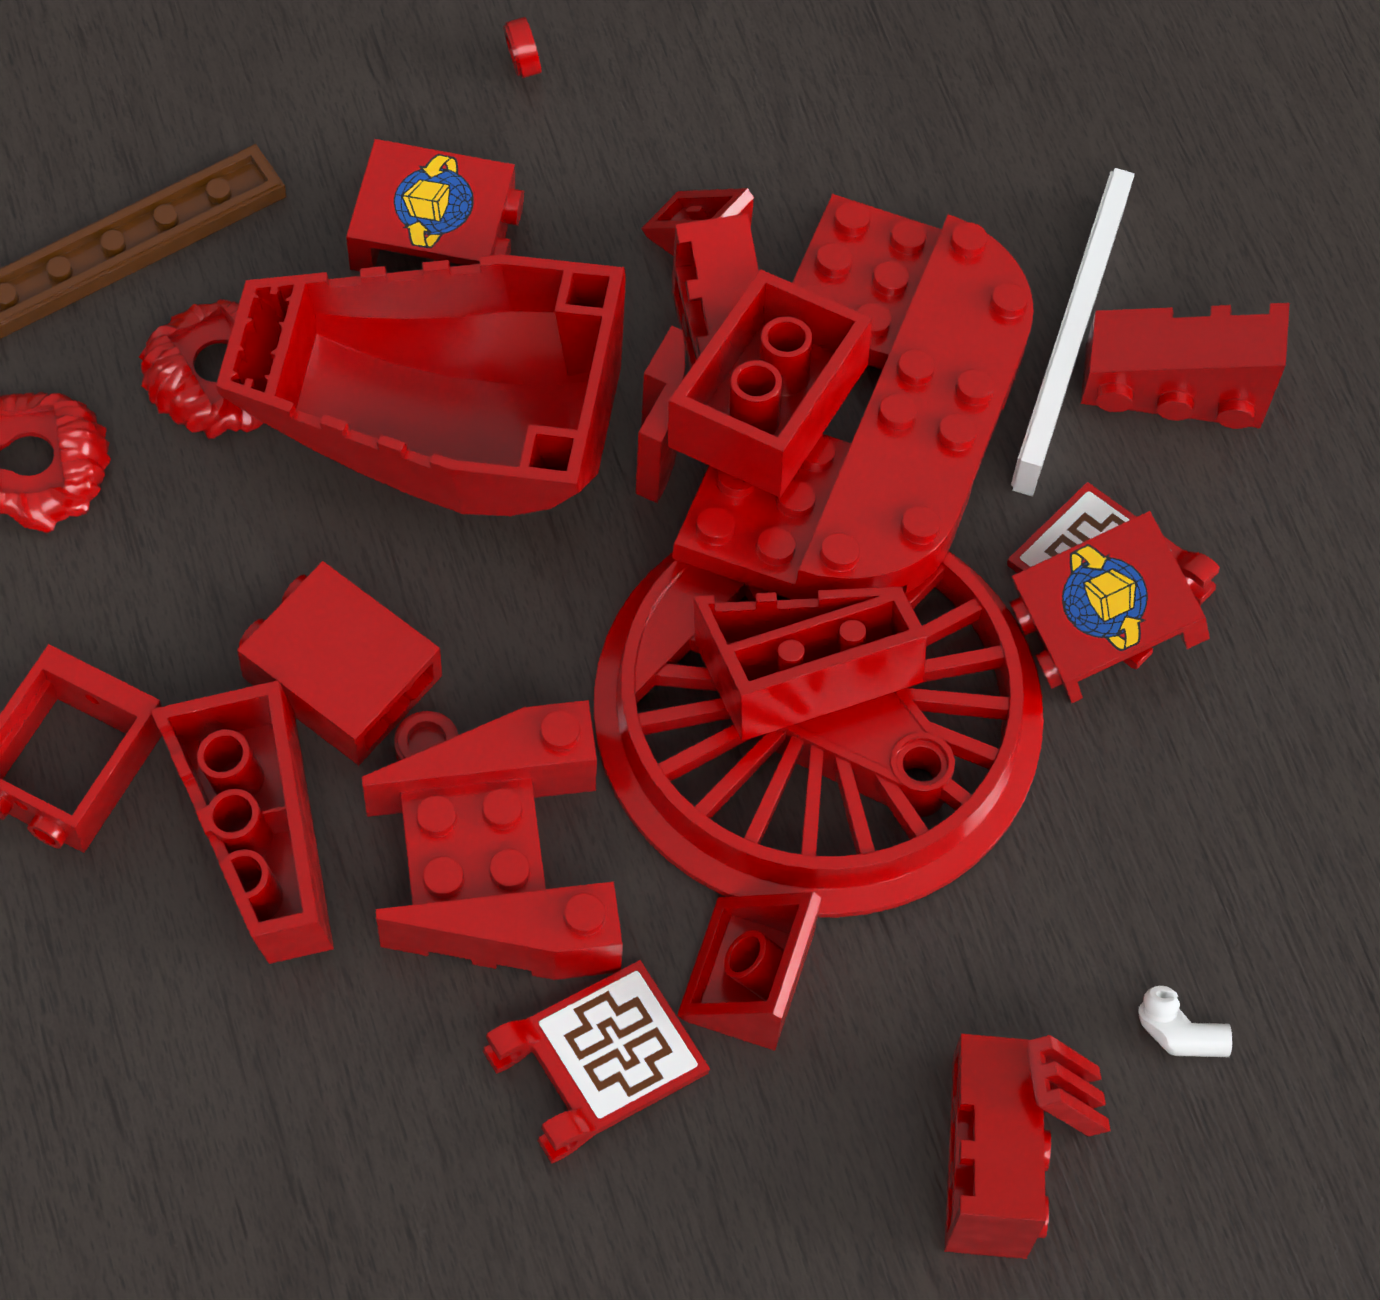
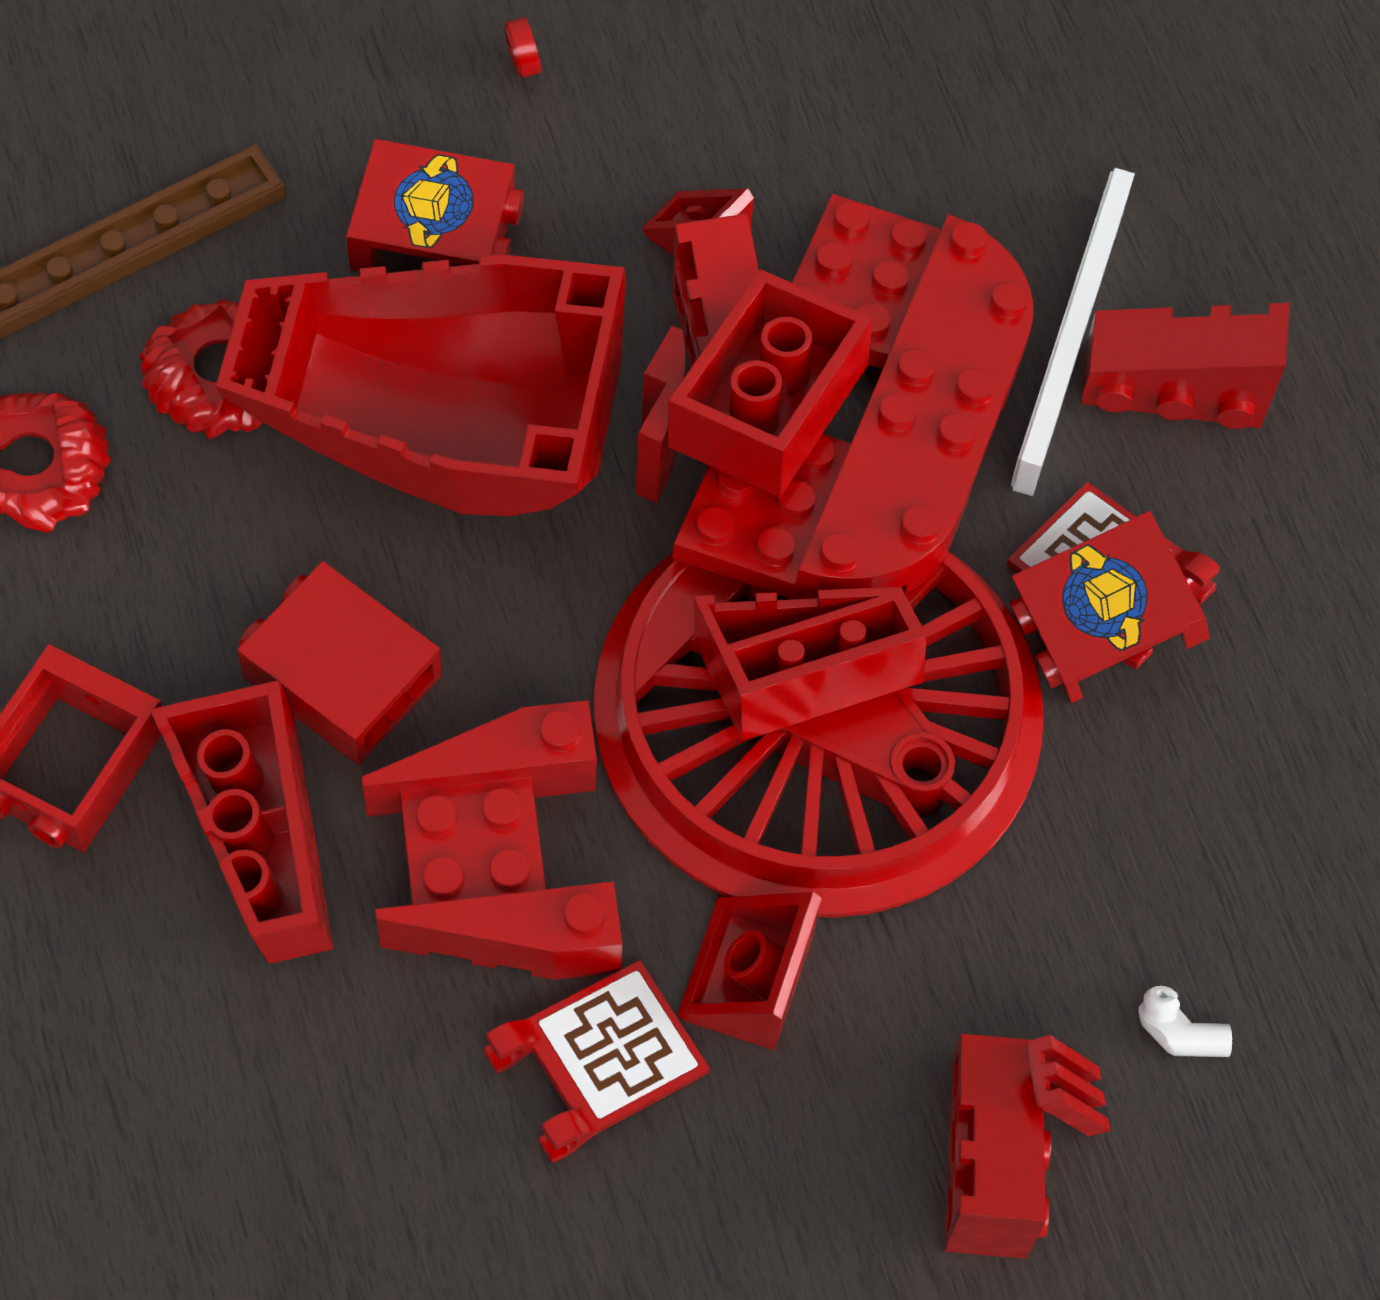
(422, 732): red tile -> none

